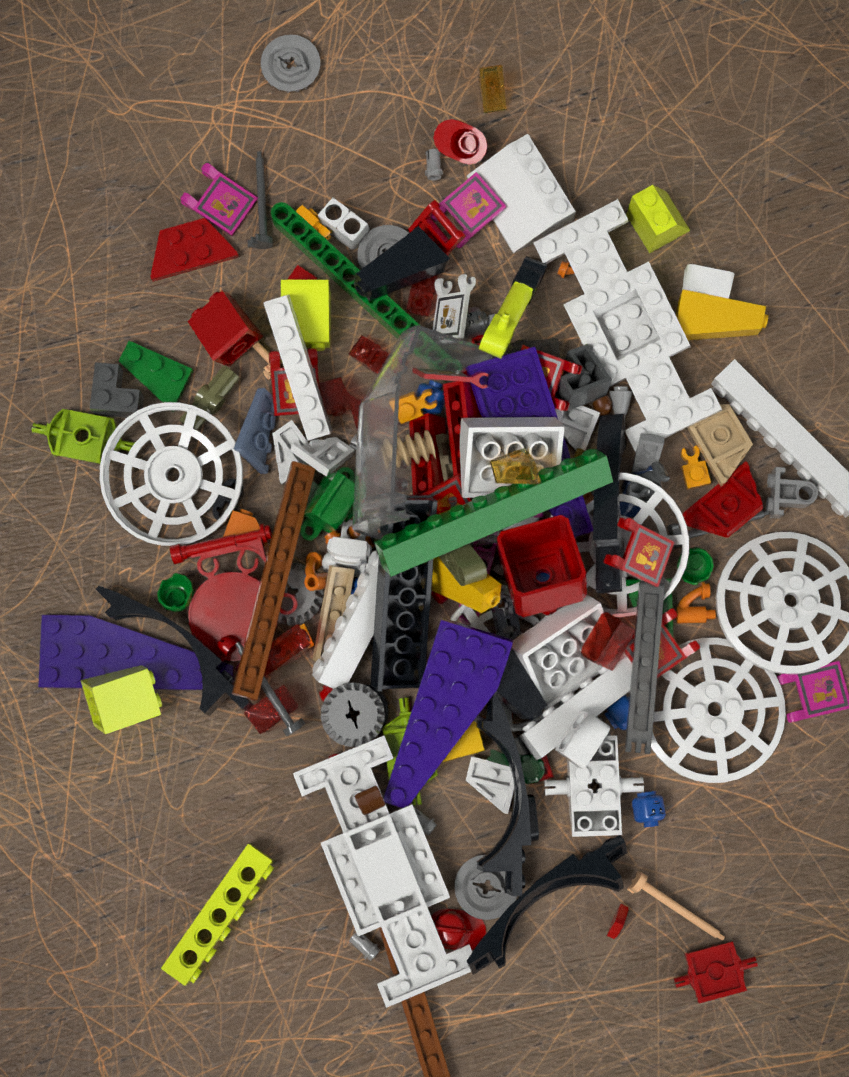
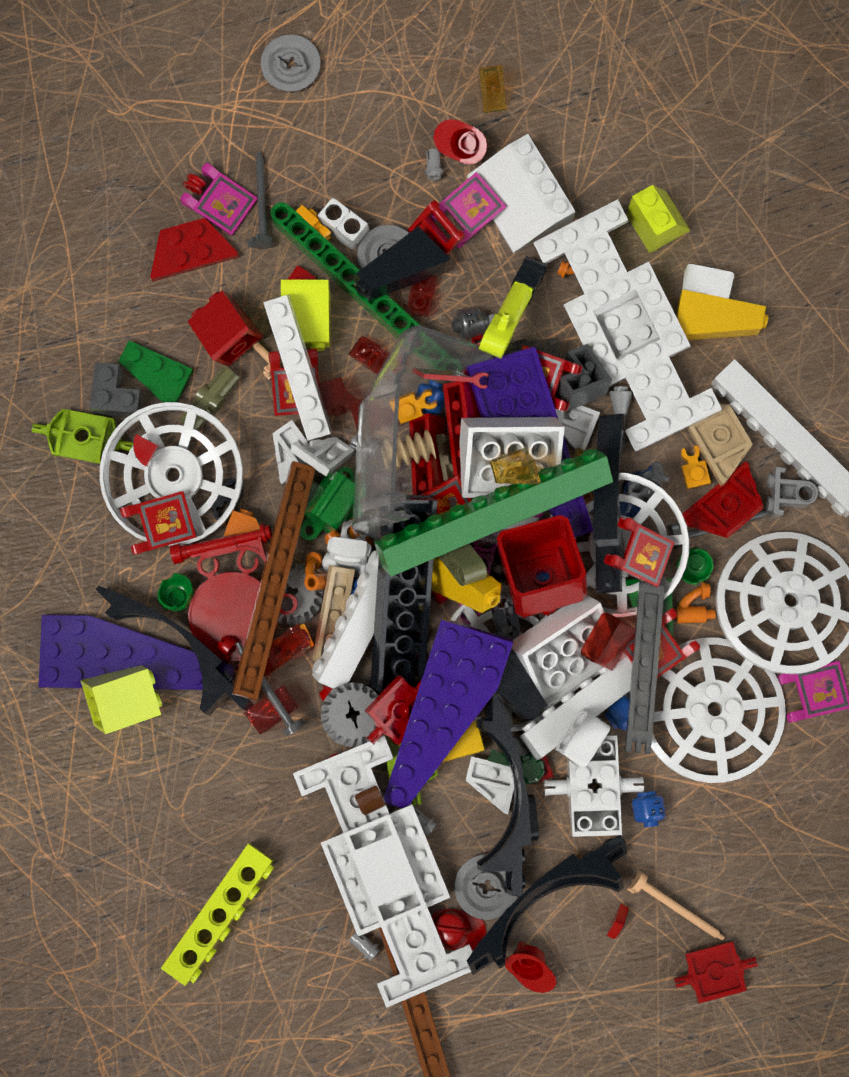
(144, 449): none -> red tile
(163, 520): none -> red flag
(194, 184): none -> red bush
(254, 435): sand blue wing -> none
(392, 710): none -> red plate
(453, 307): white flag -> none
(530, 969): none -> red piece
(603, 405): reddish brown hinge -> none
(647, 451): light grey slope -> none

